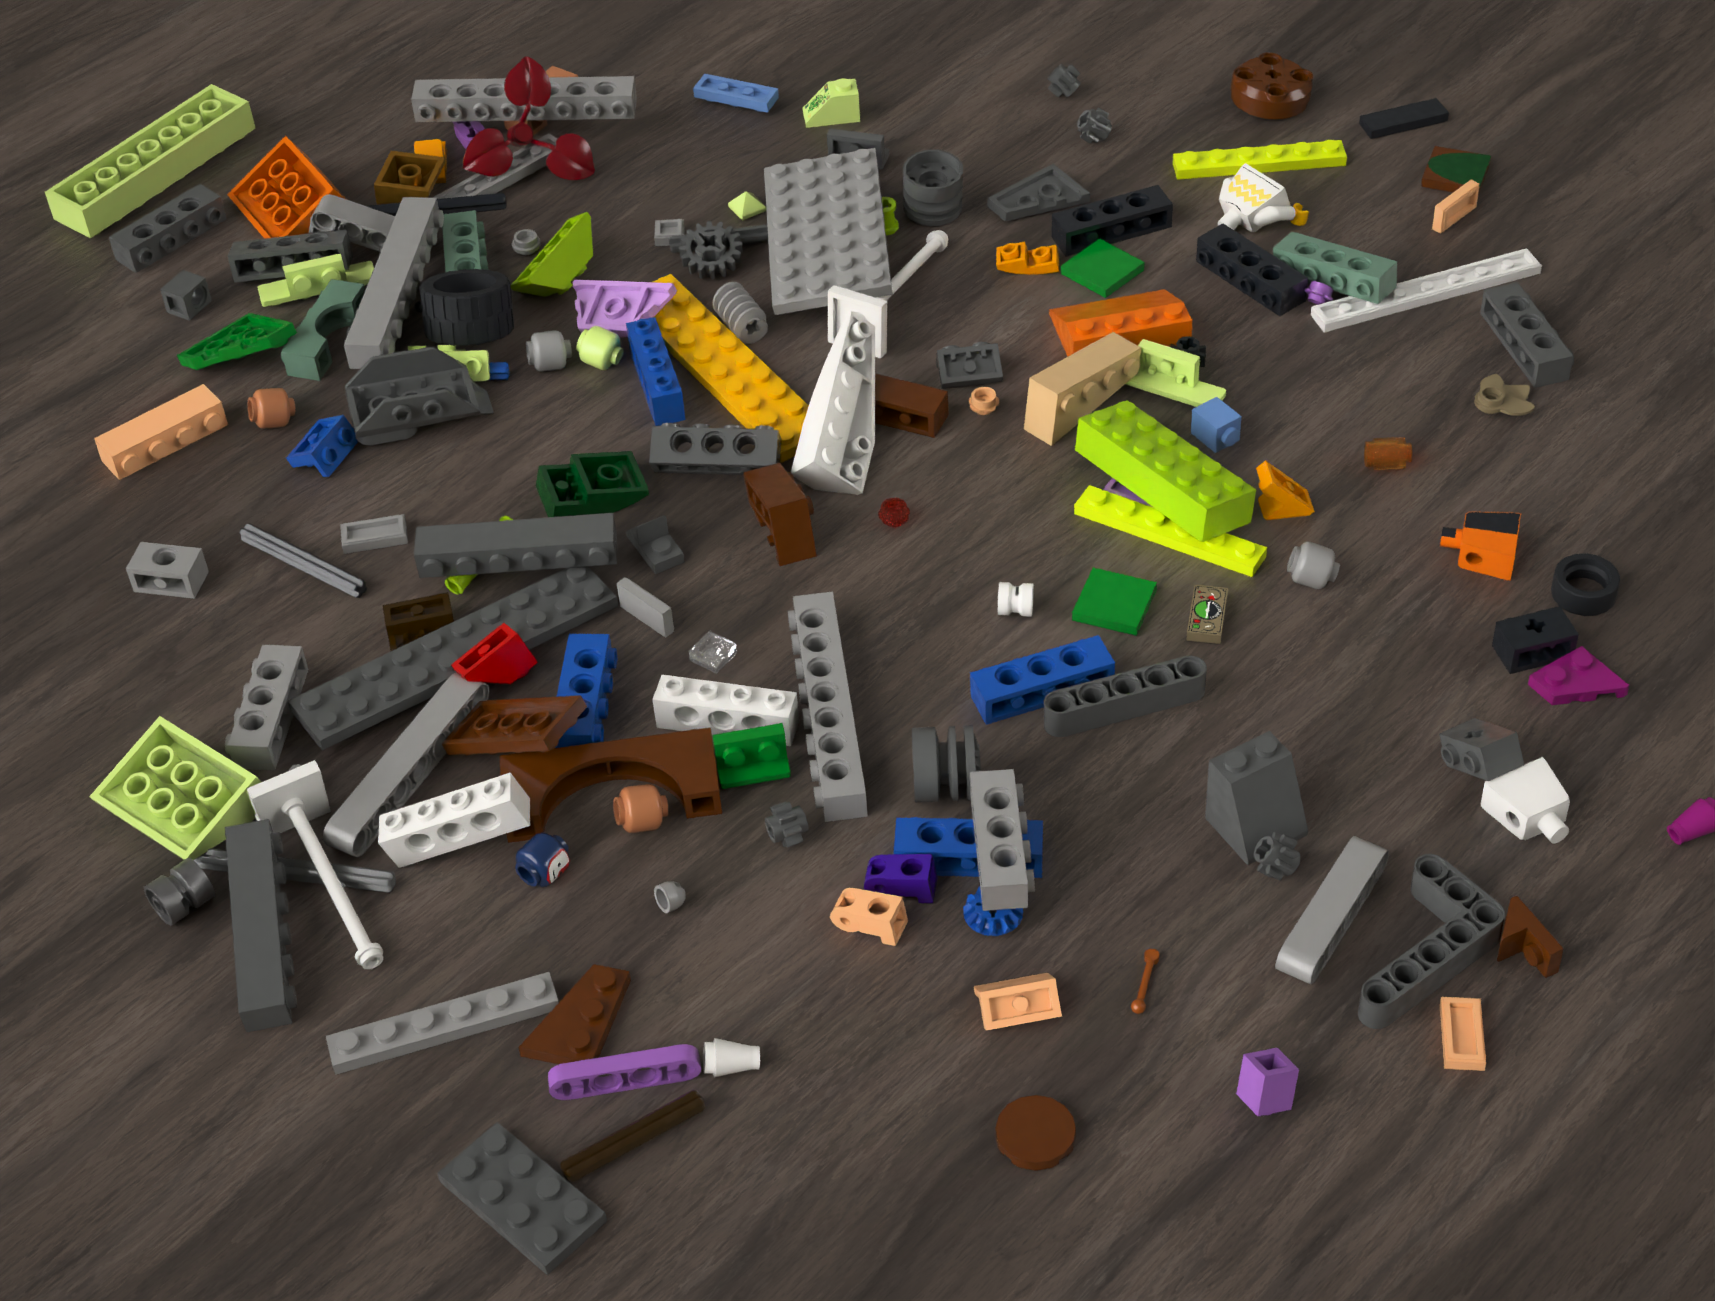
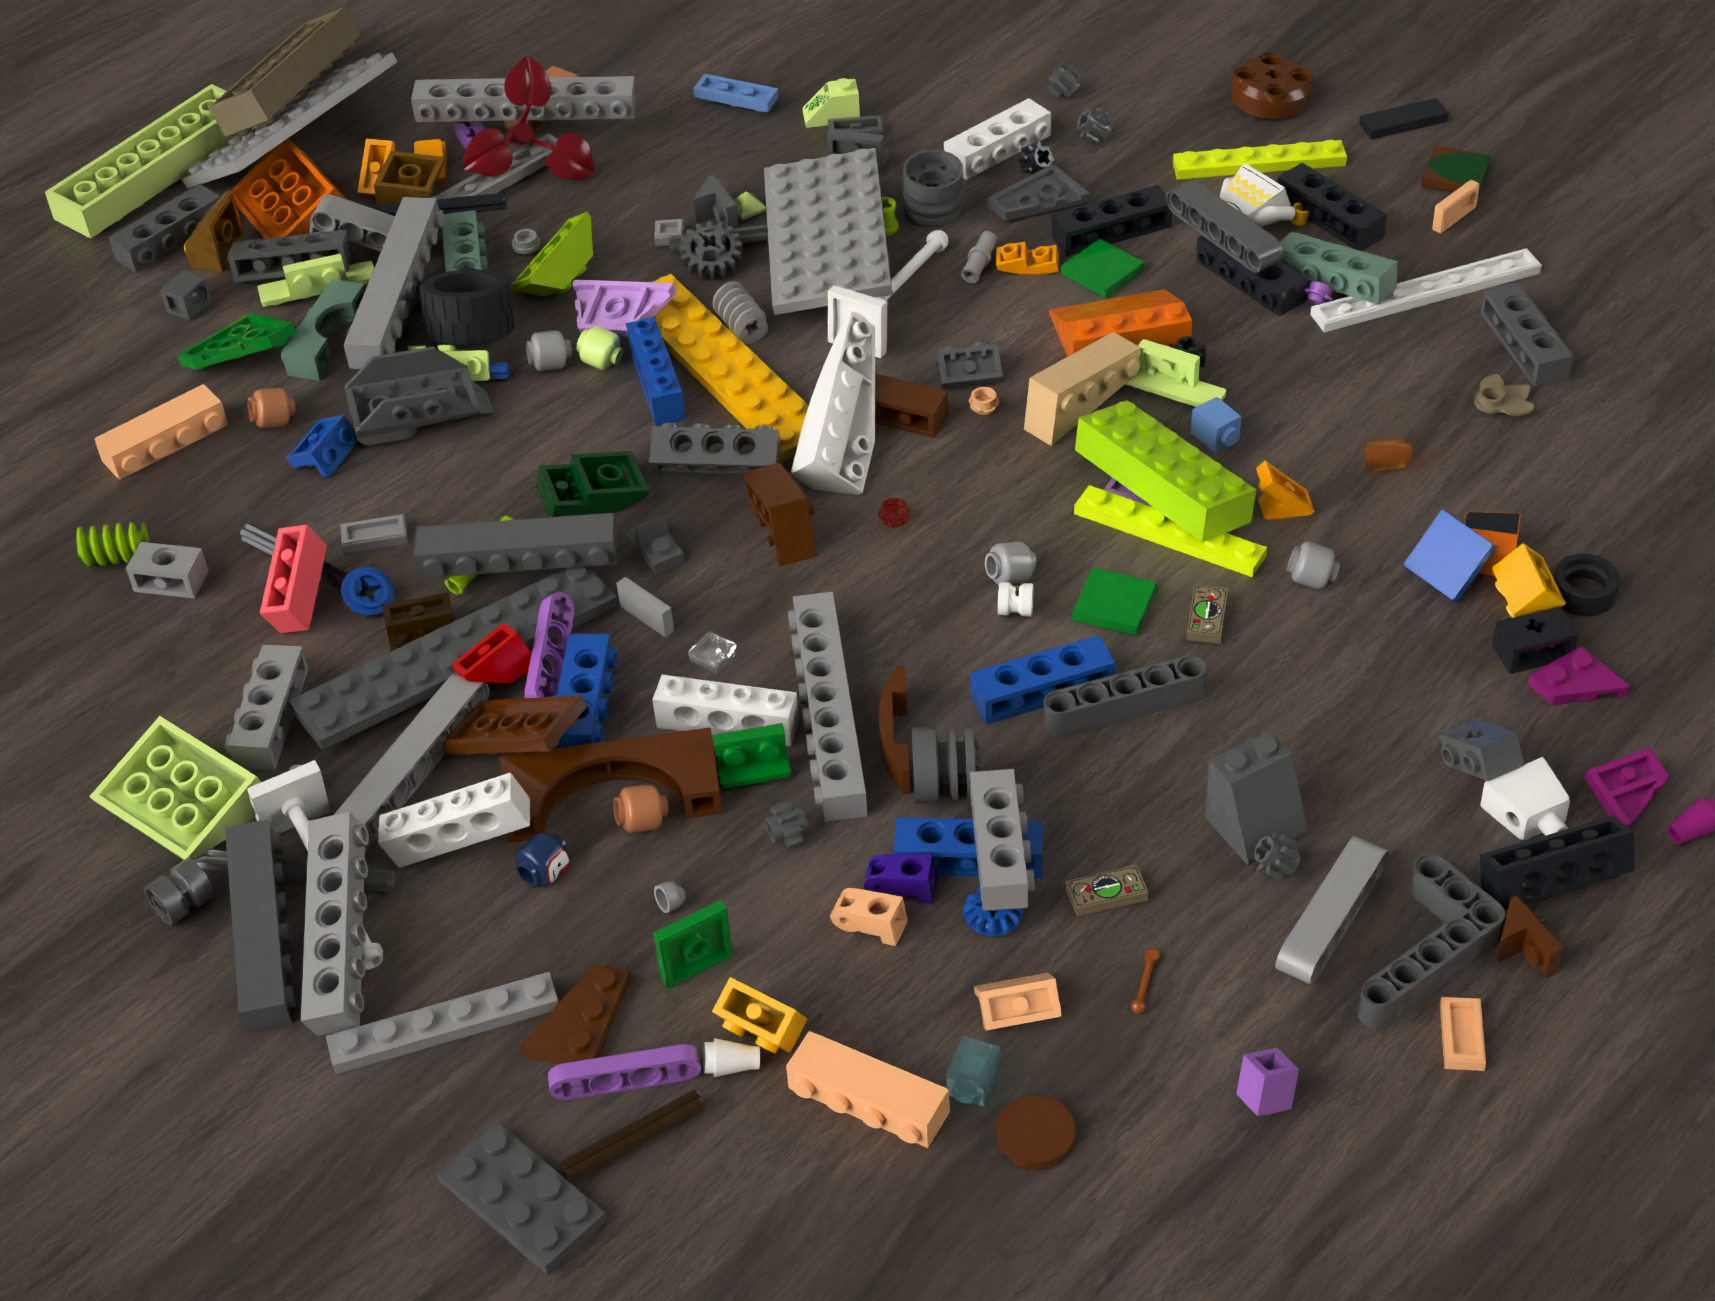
(109, 545): none -> lime piece
(215, 235): none -> pearl gold slope
(285, 73): none -> dark tan brick
(293, 579): none -> coral brick
(309, 106): none -> light grey plate
(334, 924): none -> light grey brick
(372, 580): none -> blue gear
(373, 160): none -> light orange slope
(544, 648): none -> medium lavender beam
(693, 944): none -> green tile
(715, 202): none -> dark grey slope
(760, 1015): none -> yellow brick
(866, 124): none -> dark grey tile
(868, 1089): none -> light nougat brick
(894, 755): none -> reddish brown slope
(973, 1071): none -> clear light blue brick
(979, 257): none -> light grey pin
(1000, 137): none -> white brick
(1010, 562): none -> light grey head
(1035, 158): none -> black gear
(1106, 890): none -> dark tan tile
(1225, 226): none -> dark grey beam
(1334, 207): none -> black brick
(1449, 555): none -> tile
(1526, 582): none -> yellow brick
(1558, 862): none -> black brick
(1628, 784): none -> magenta wing

